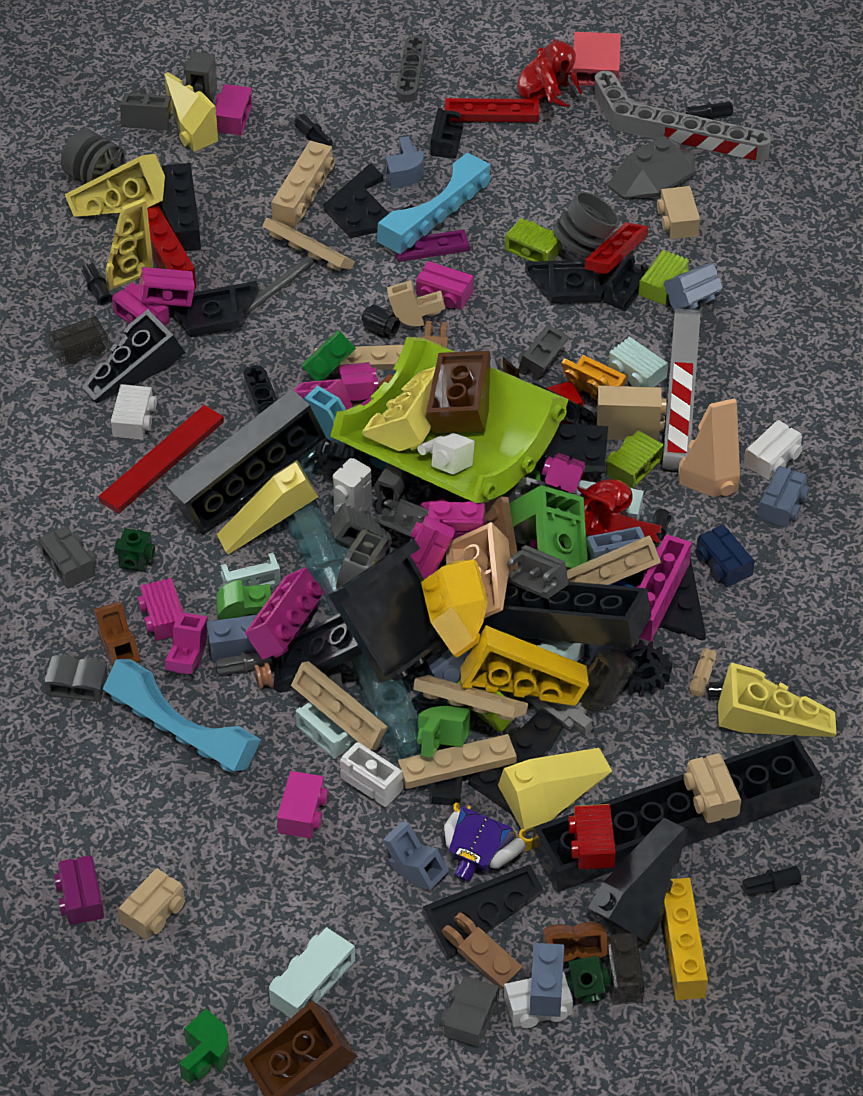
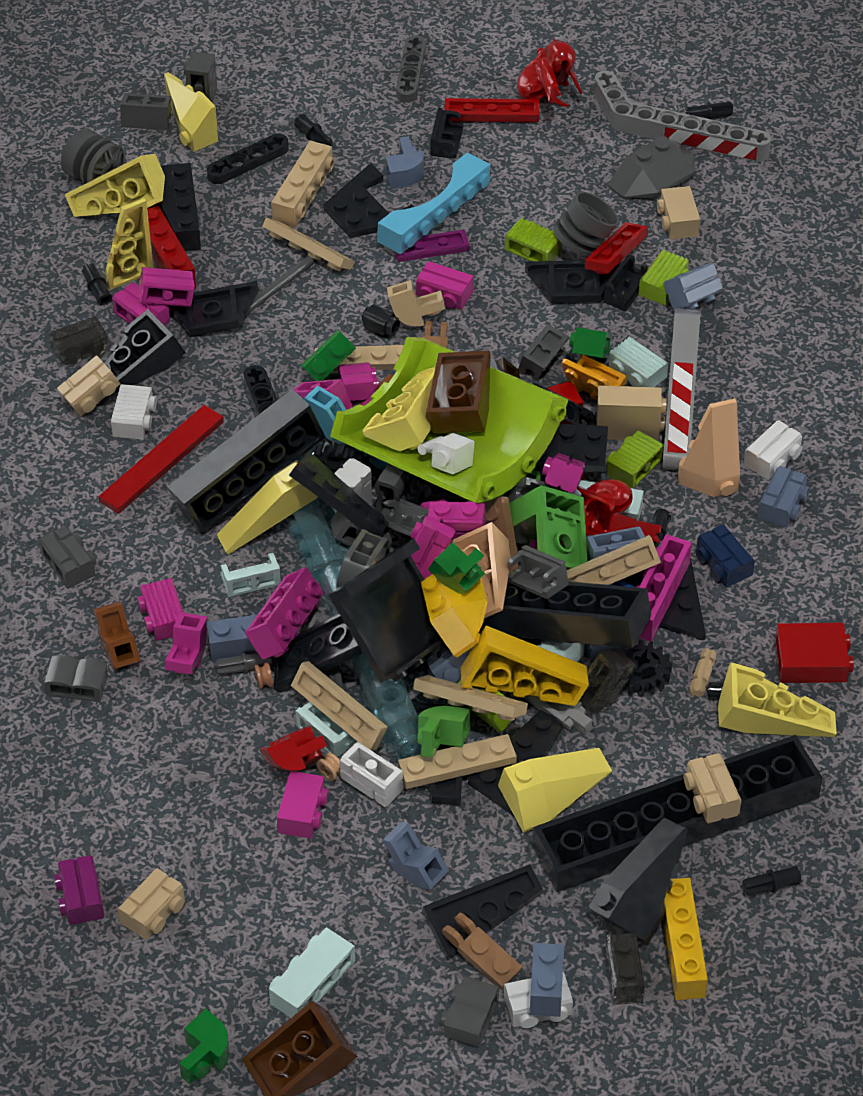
(89, 386): none -> tan brick
(134, 549): dark green brick -> none
(136, 687): medium azure arch -> none
(223, 170): none -> black beam
(233, 109): dark pink brick -> none
(238, 600): bright green brick -> none
(294, 750): none -> red brick
(329, 766): none -> light nougat bush
(331, 489): none -> black wing
(457, 569): none -> green brick
(481, 842): dark purple torso -> none
(580, 941): dark orange brick -> none
(585, 968): dark green brick -> none
(590, 342): none -> green brick
(593, 836): red brick -> none
(594, 54): coral brick -> none
(813, 652): none -> red brick

